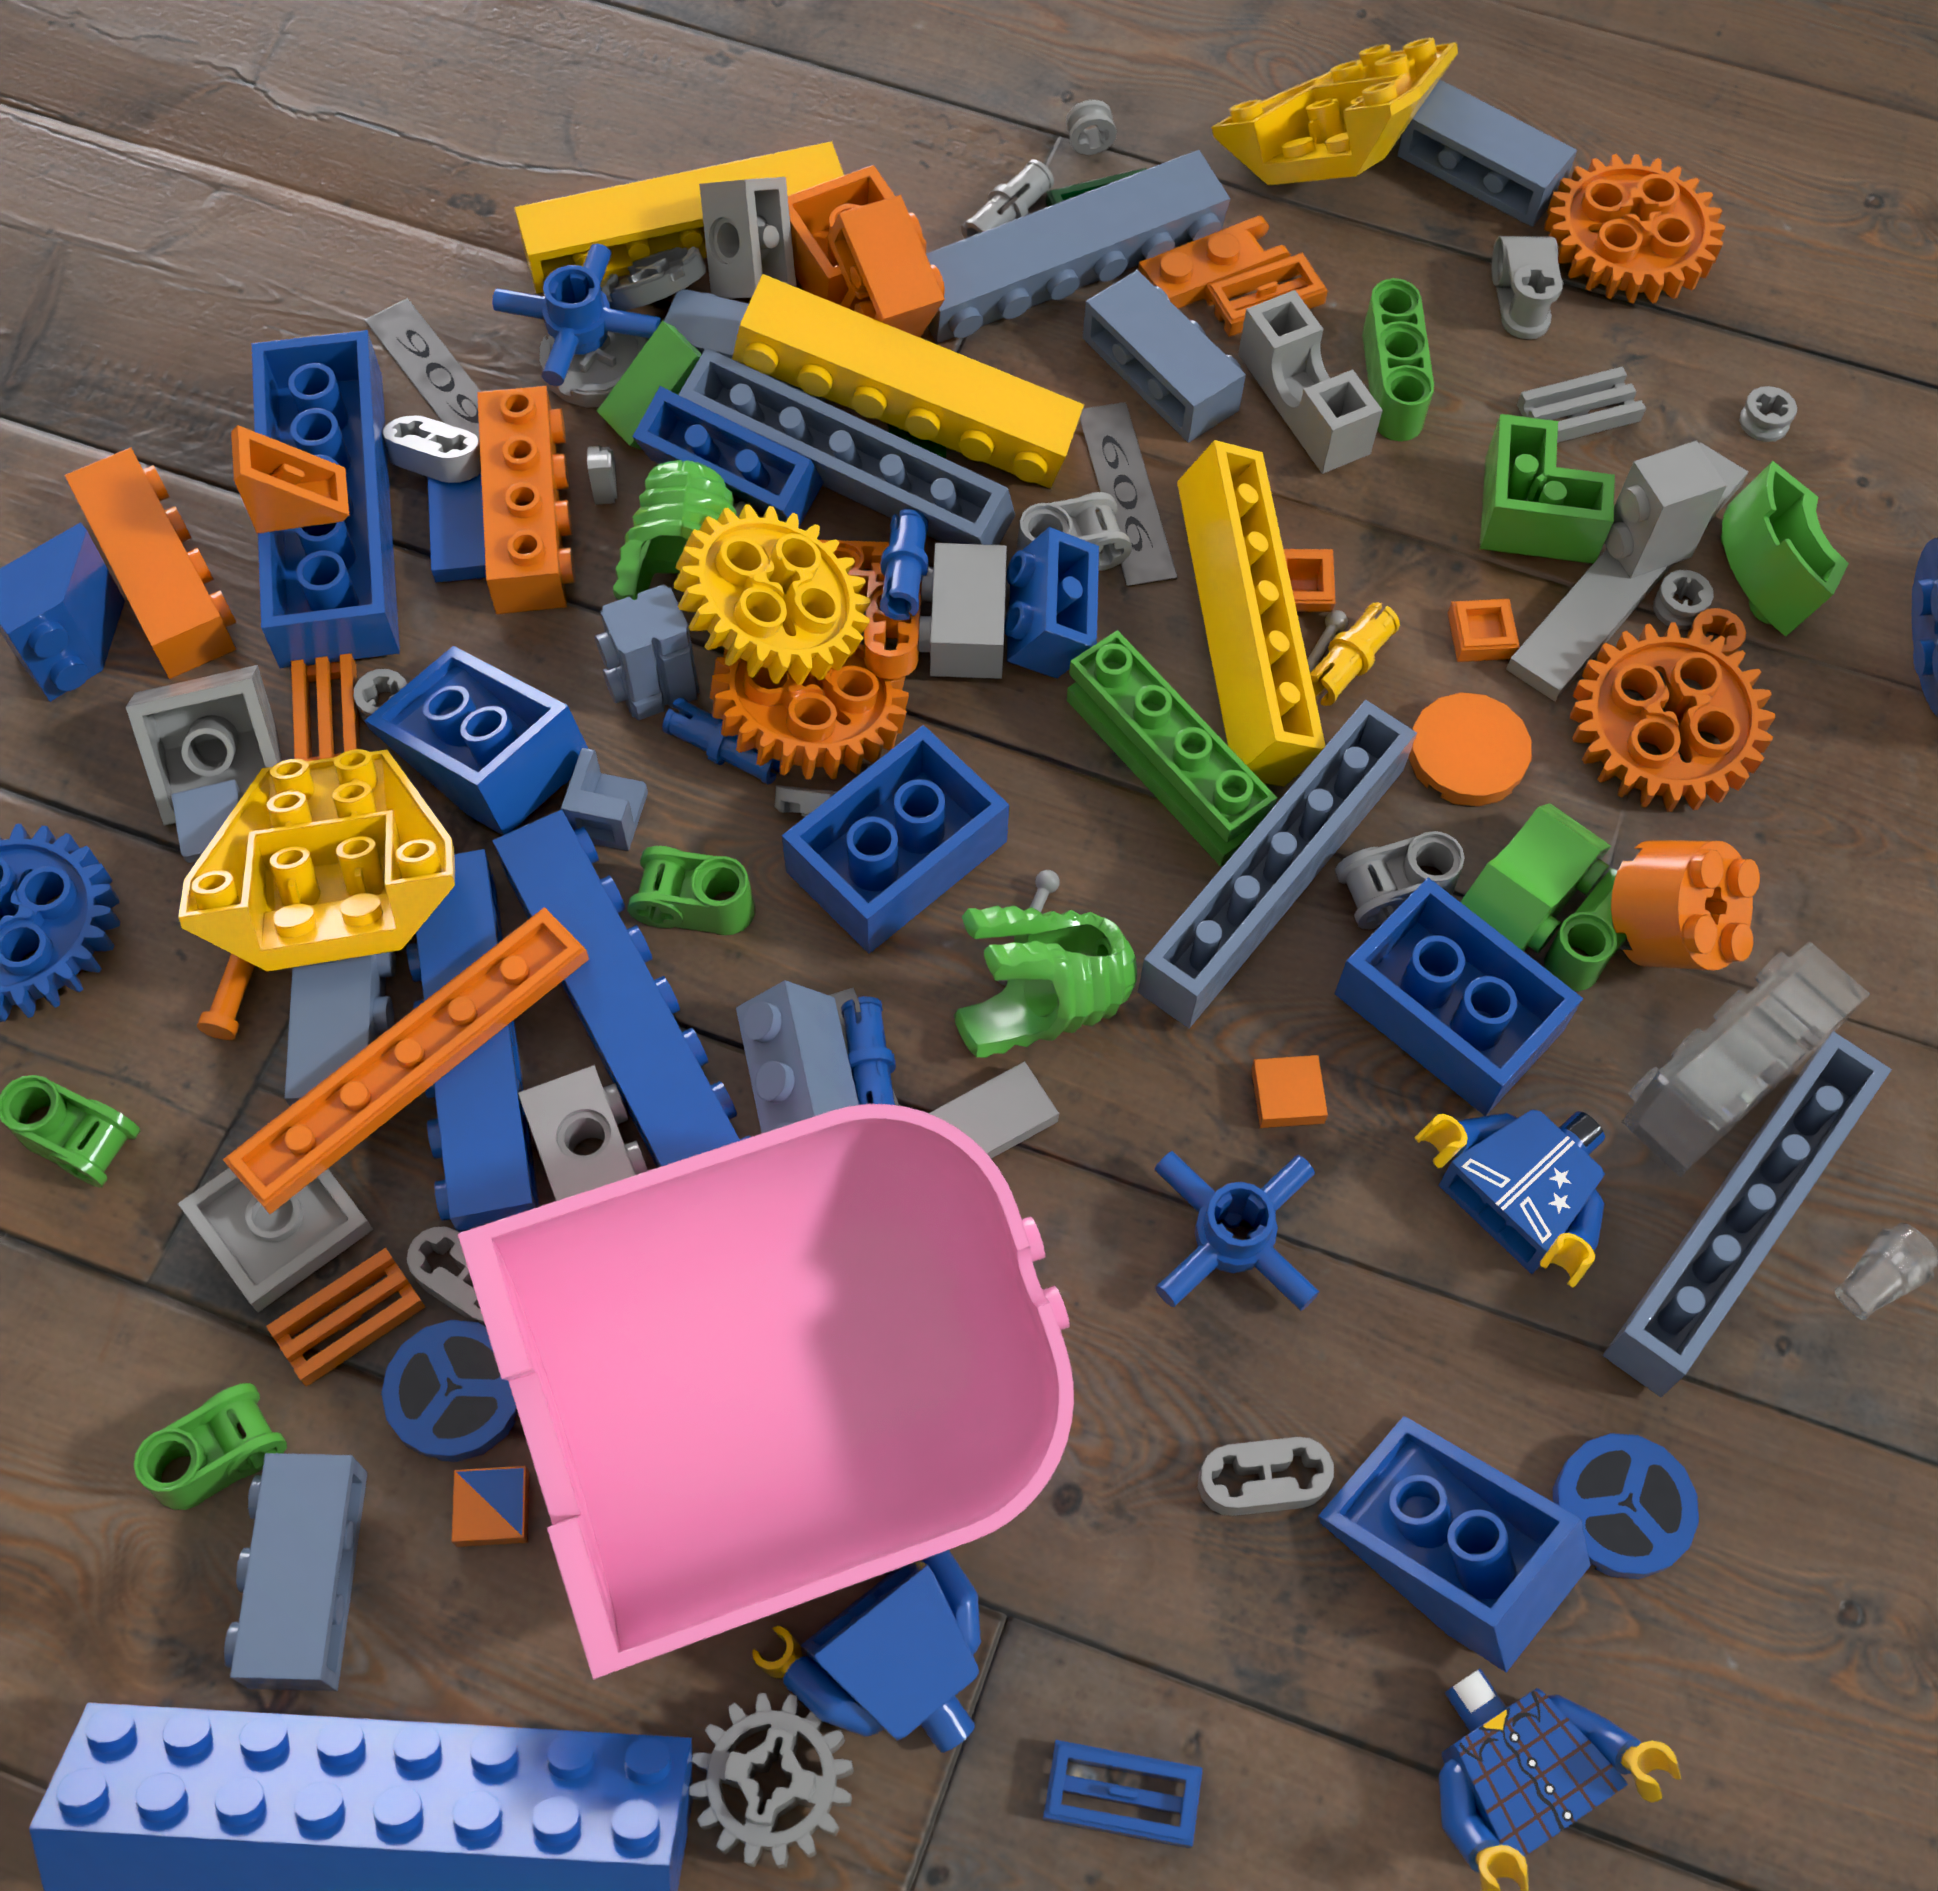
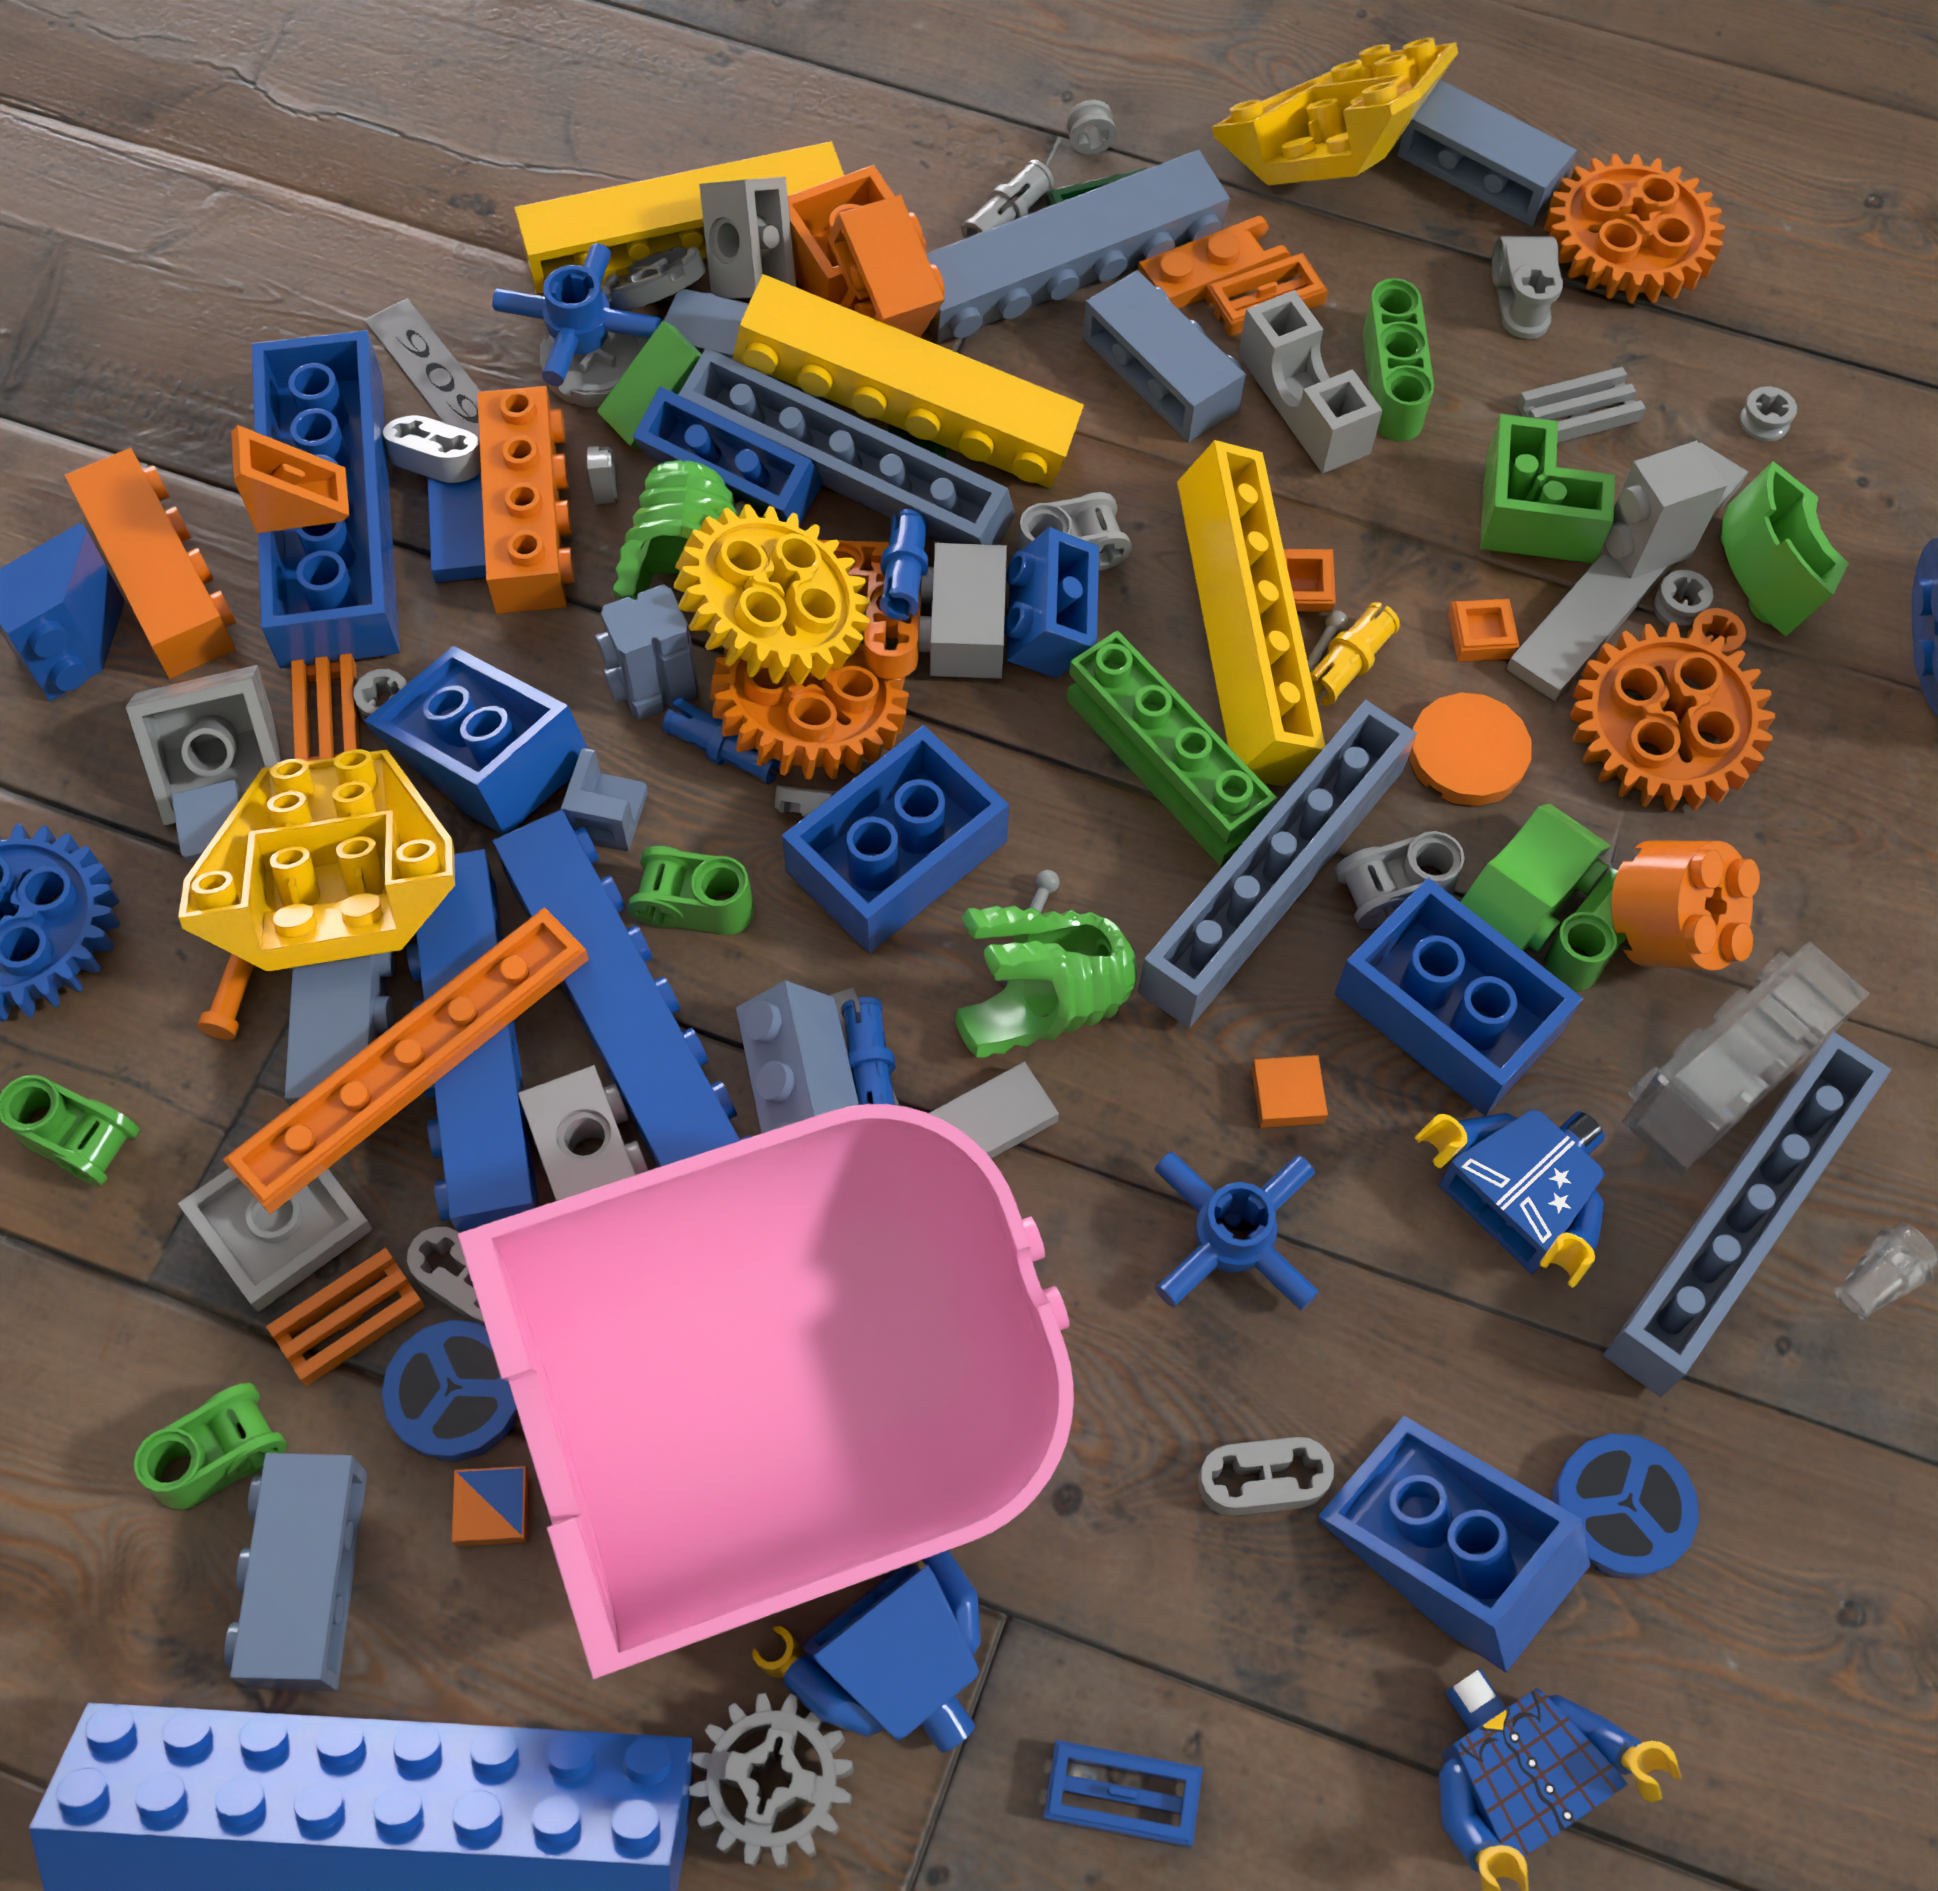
(1124, 476): flat silver sticker -> none

